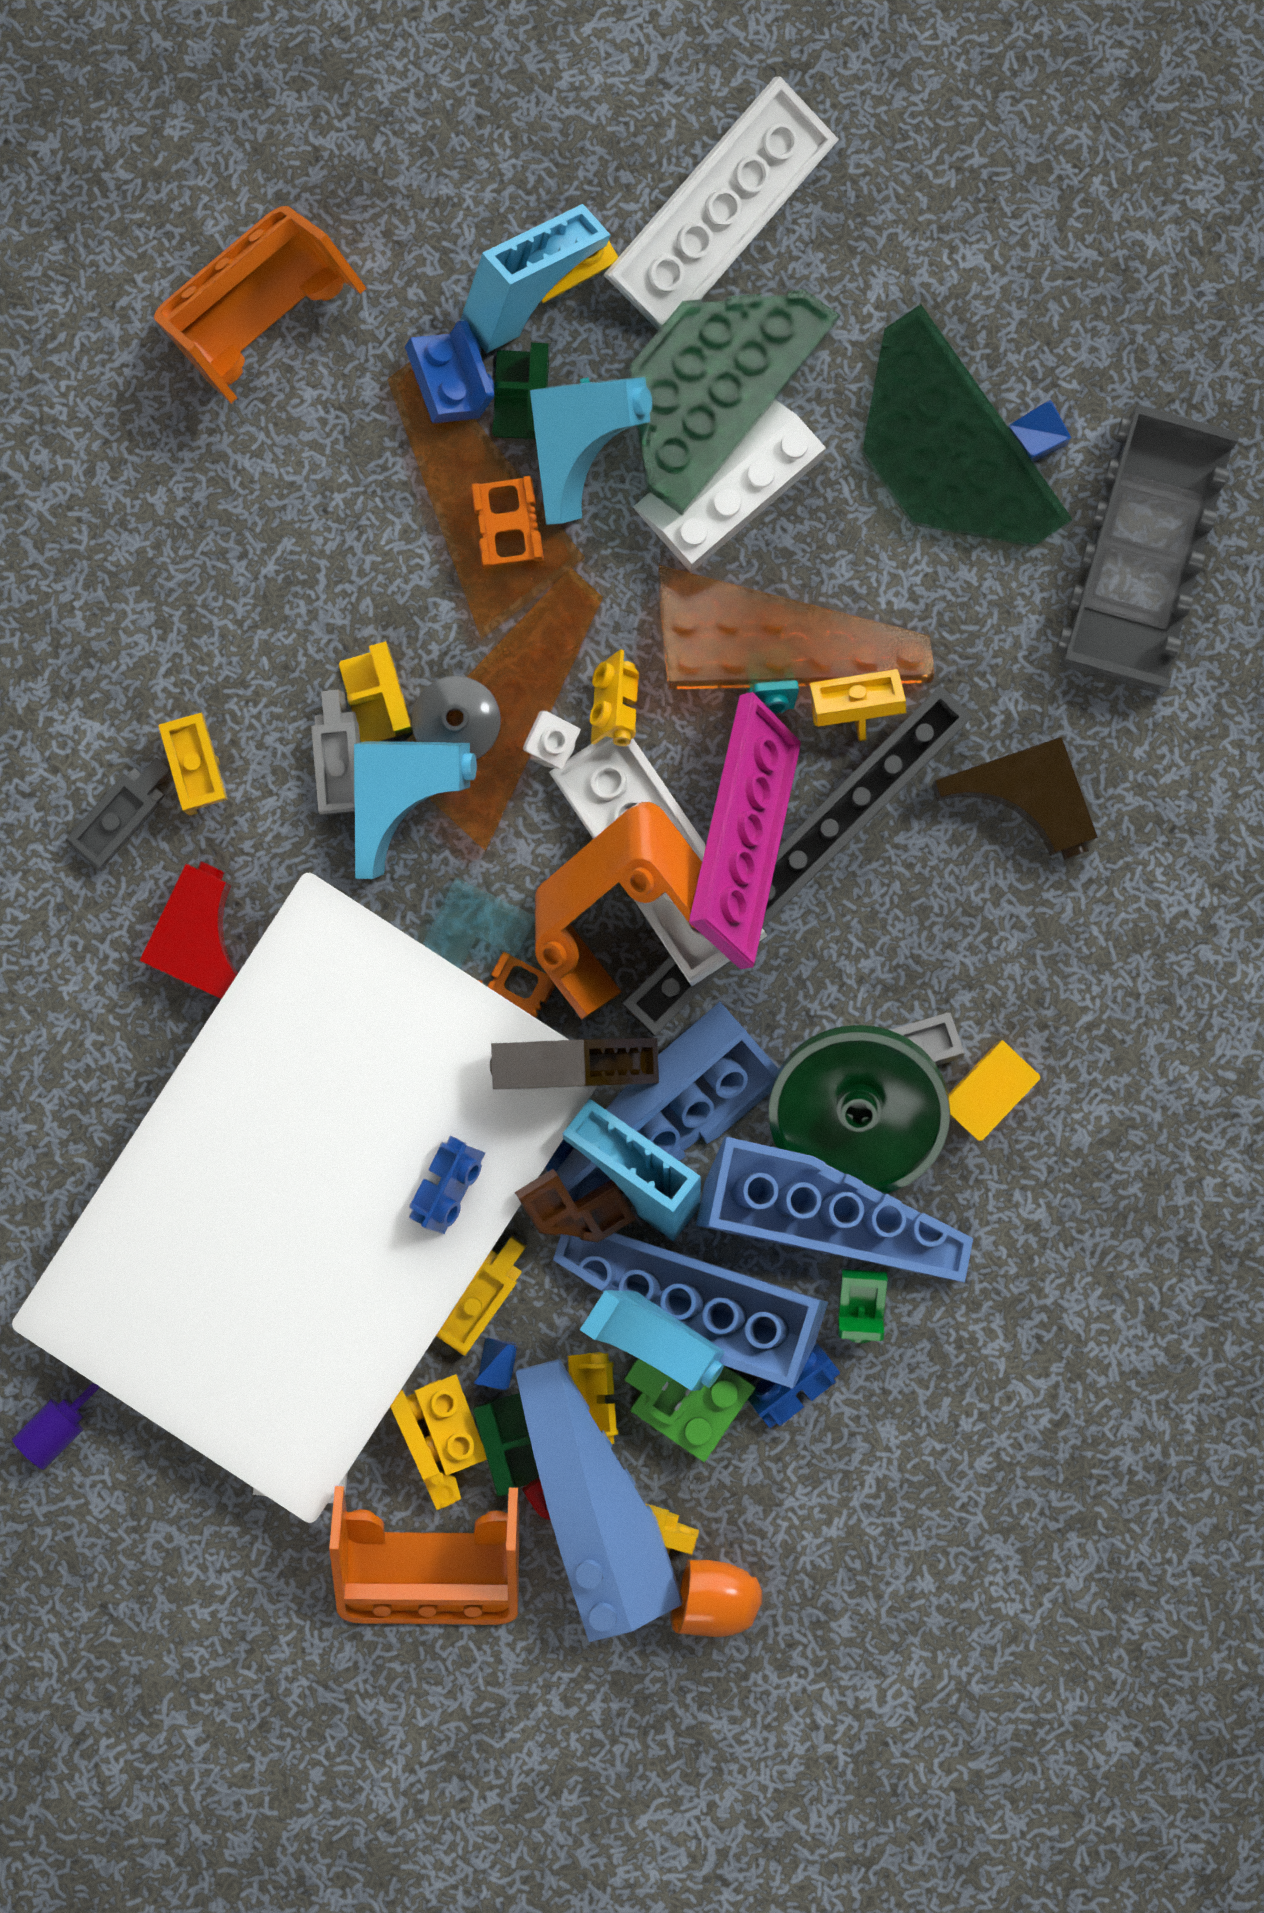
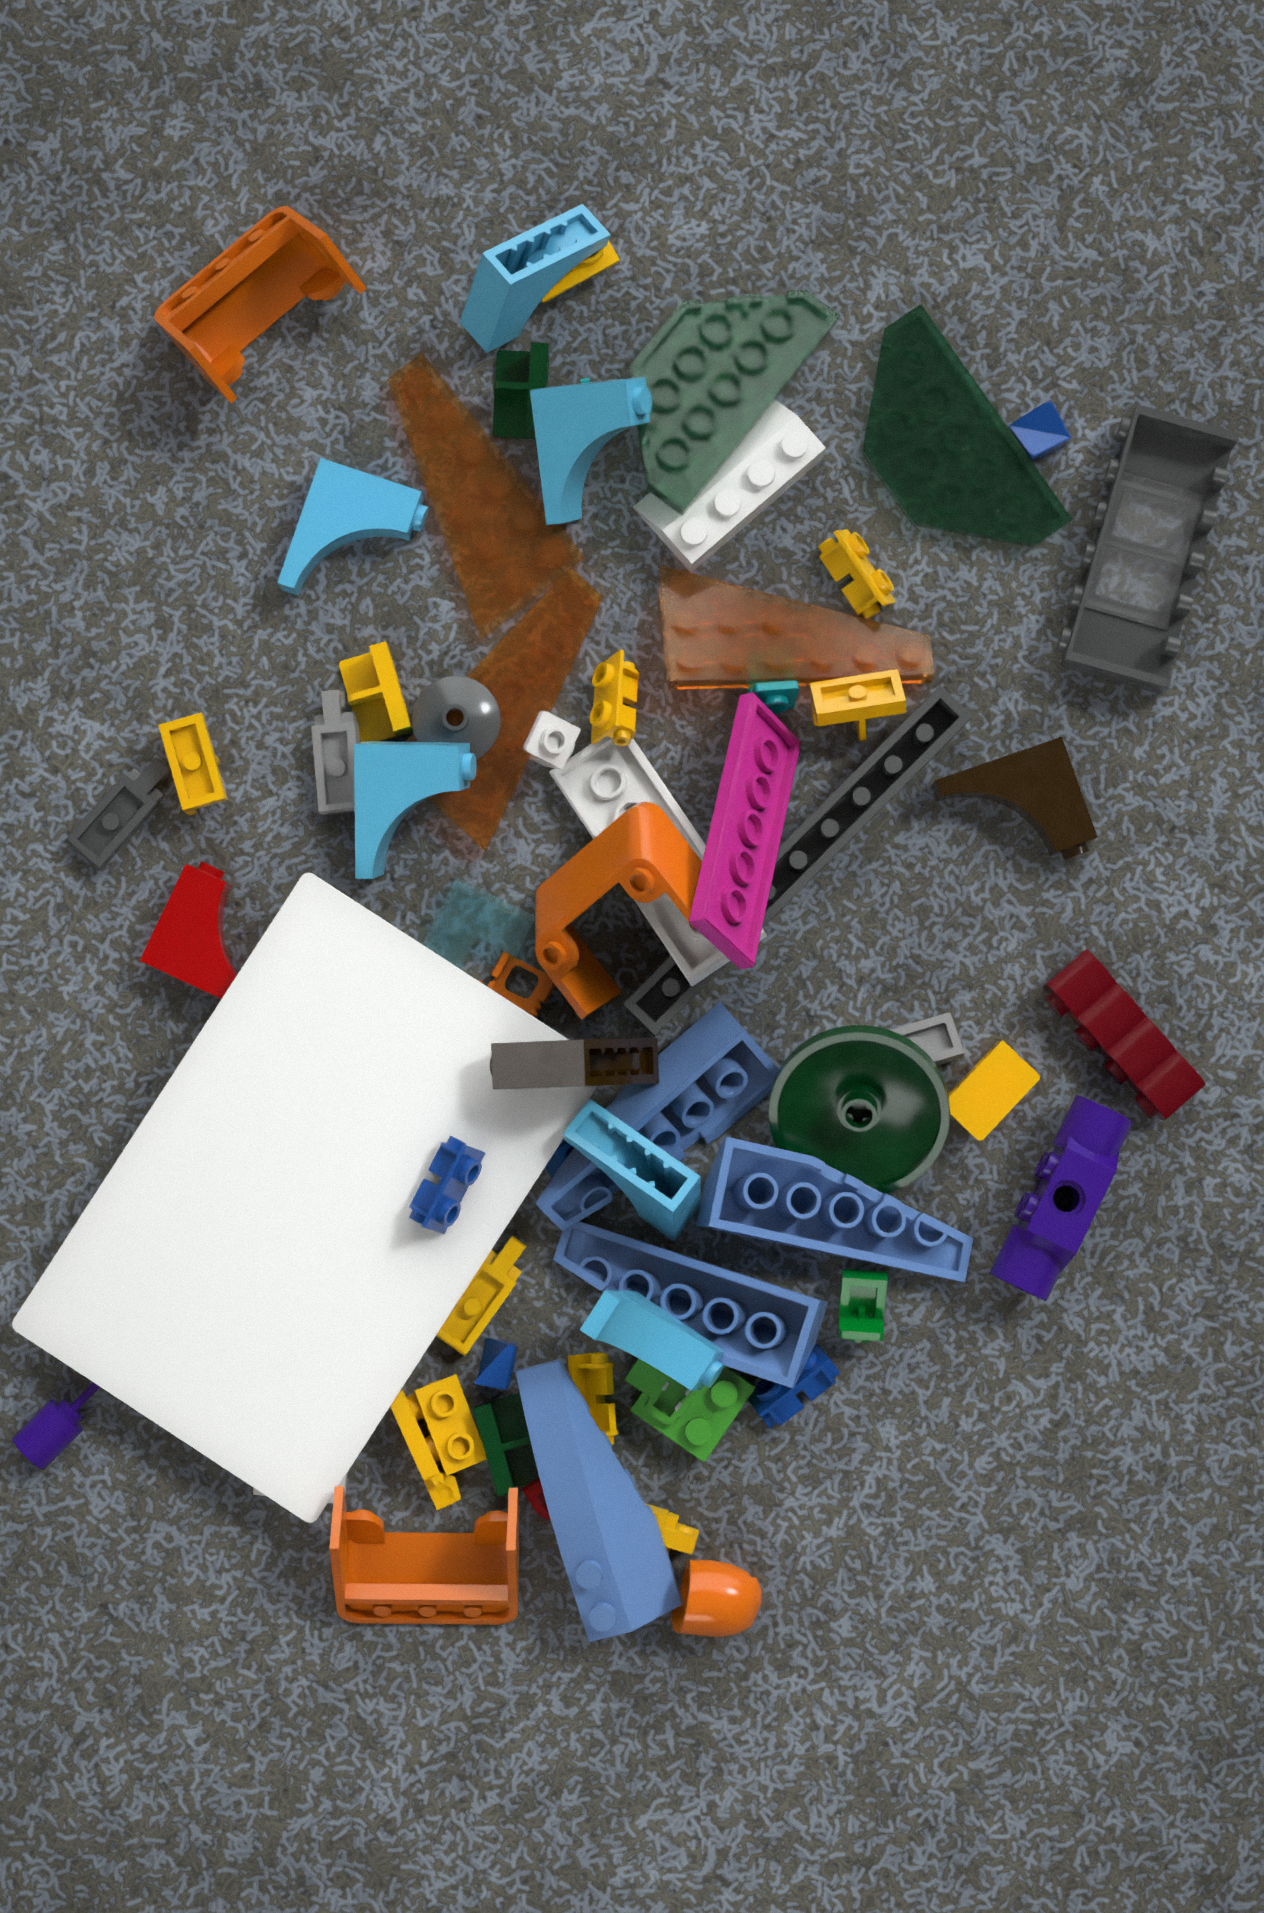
(346, 508): none -> medium azure arch
(451, 374): blue bracket -> none
(521, 519): orange piece -> none
(588, 1218): reddish brown tile -> none
(722, 204): white tile -> none
(849, 557): none -> yellow hinge
(1084, 1165): none -> dark purple brick
(1124, 1035): none -> dark red brick

